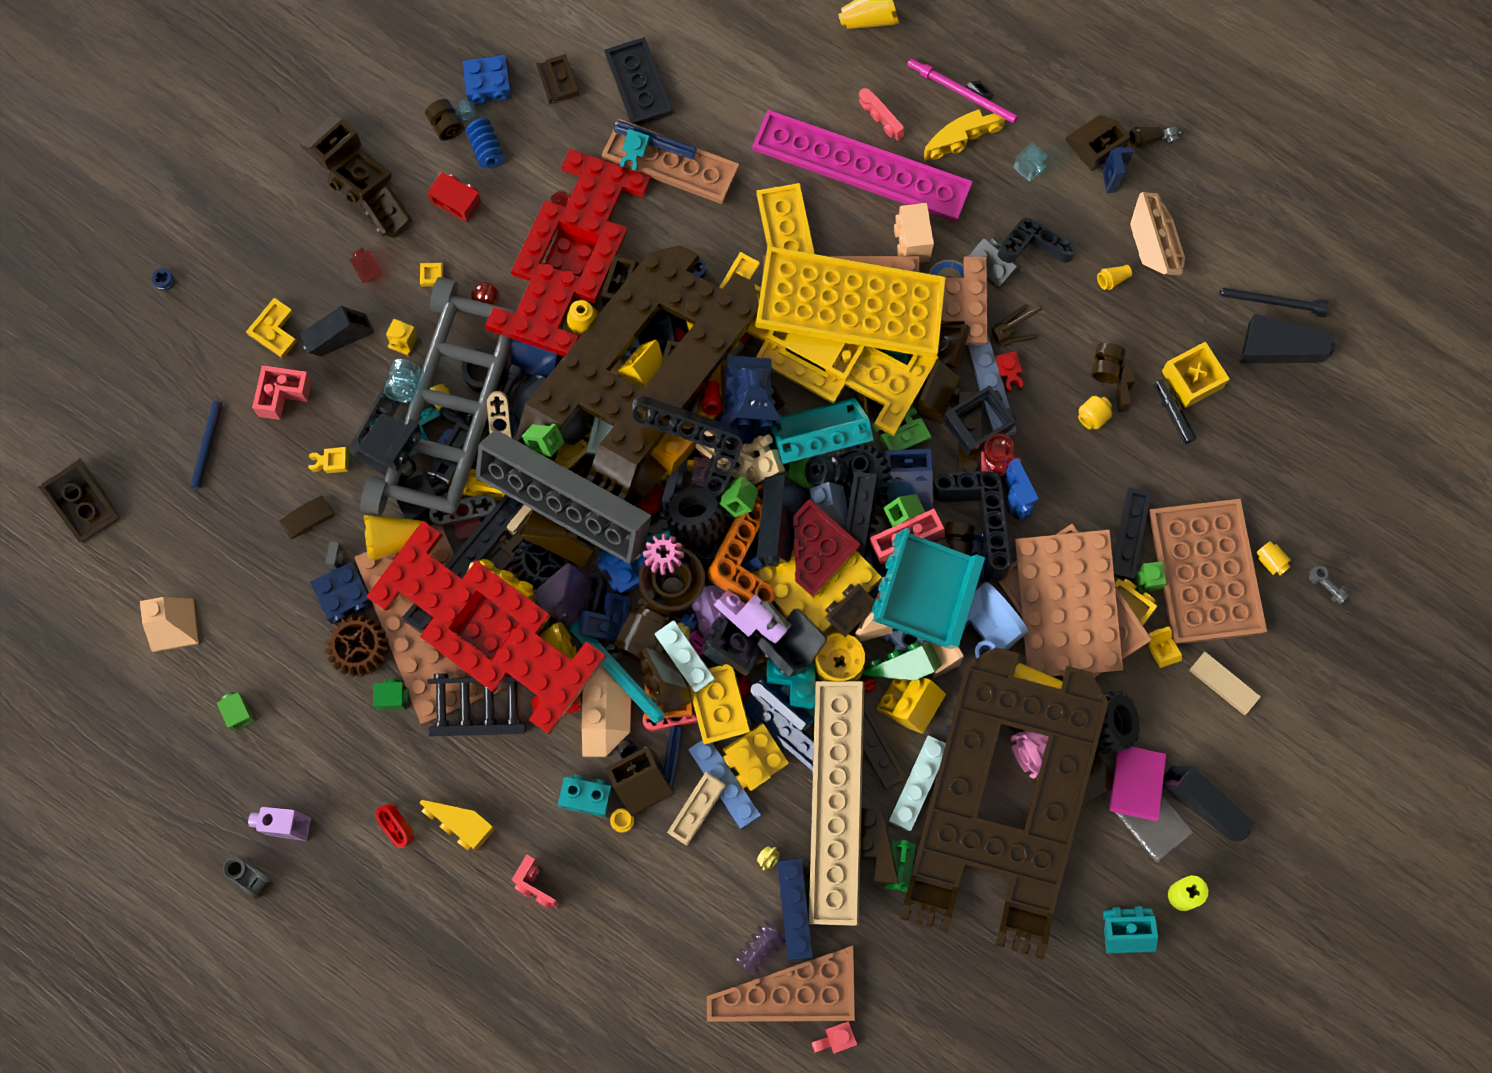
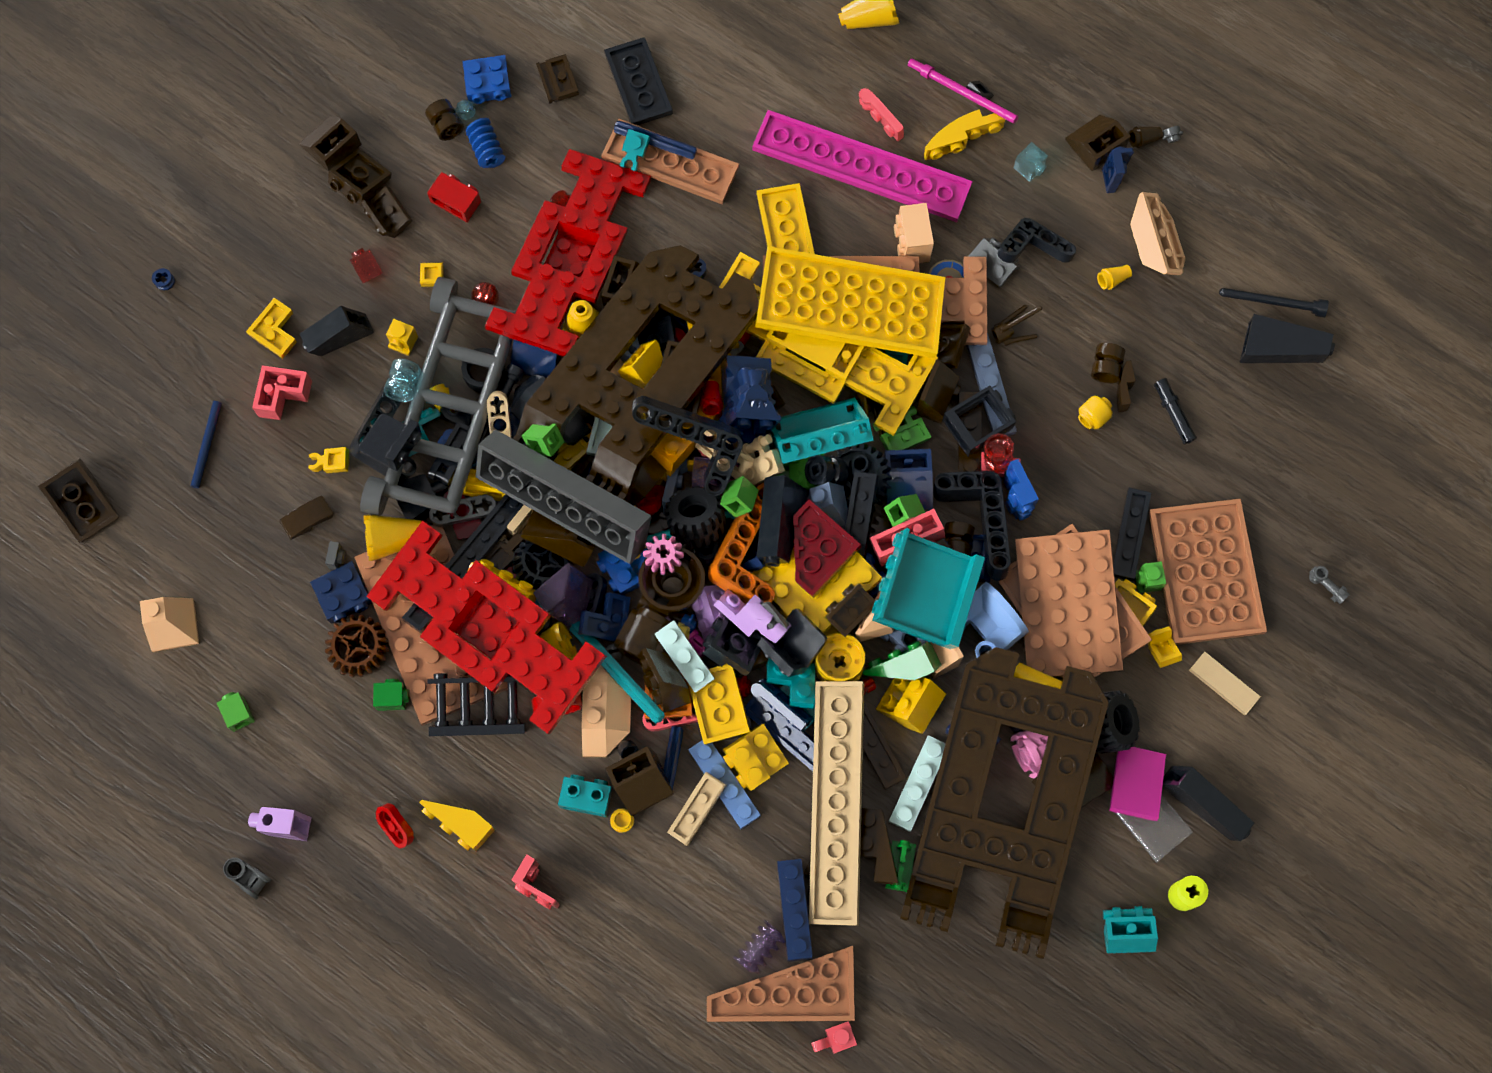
(768, 858): light yellow plate -> none
(1009, 368): red plate -> none
(1195, 375): yellow brick -> none
(1274, 558): yellow brick -> none

